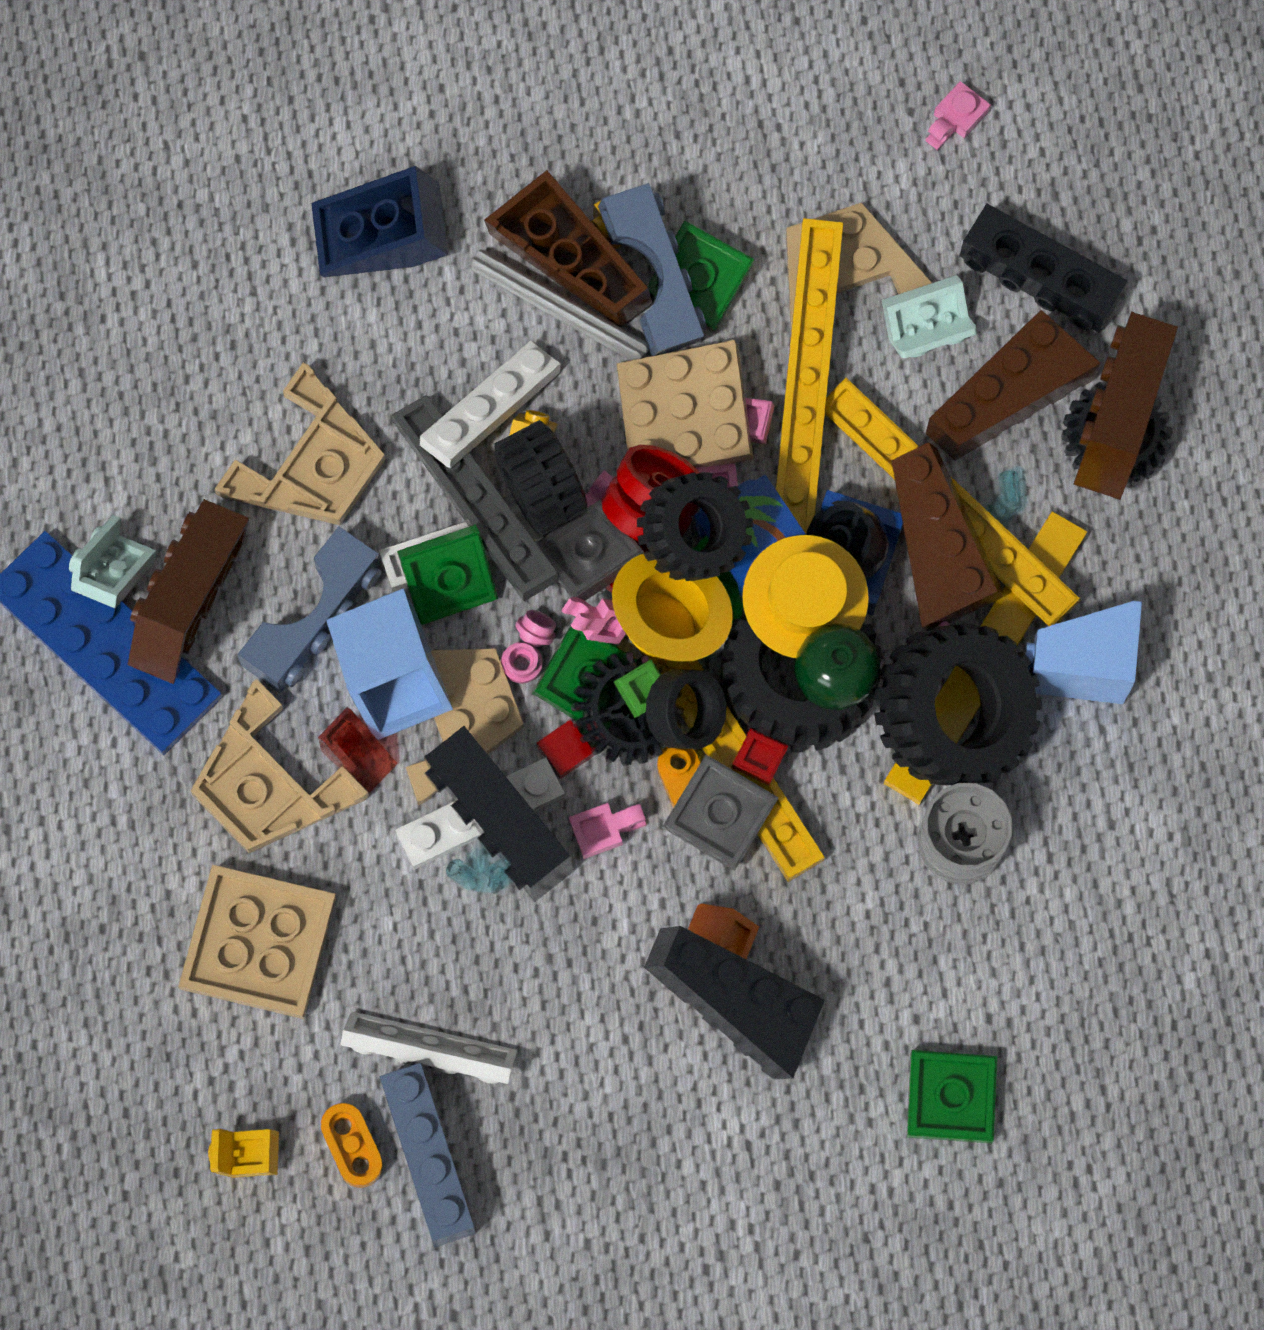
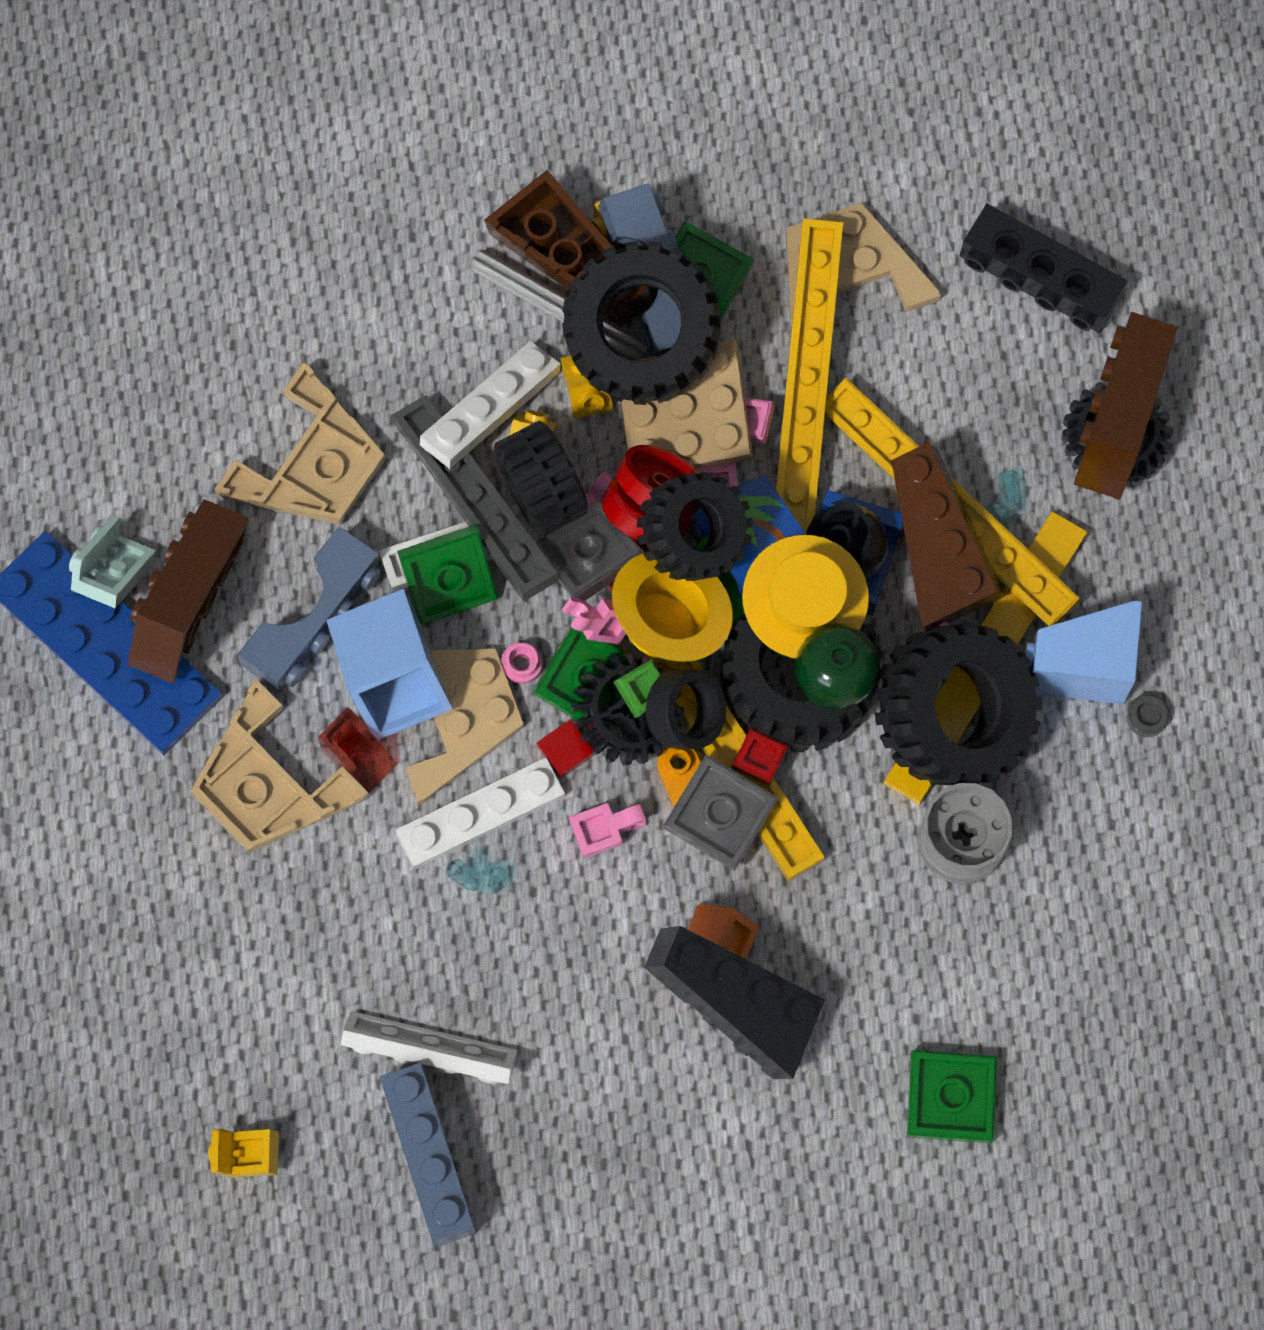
(257, 941): tan plate -> none
(351, 1146): light orange plate -> none
(380, 225): dark blue slope -> none
(499, 813): black wedge -> none
(536, 628): bright pink plate -> none
(583, 397): none -> yellow bracket
(631, 268): none -> black tyre
(928, 317): light aqua bracket -> none
(957, 113): bright pink plate -> none
(1019, 380): reddish brown wedge -> none
(1147, 715): none -> dark grey tile

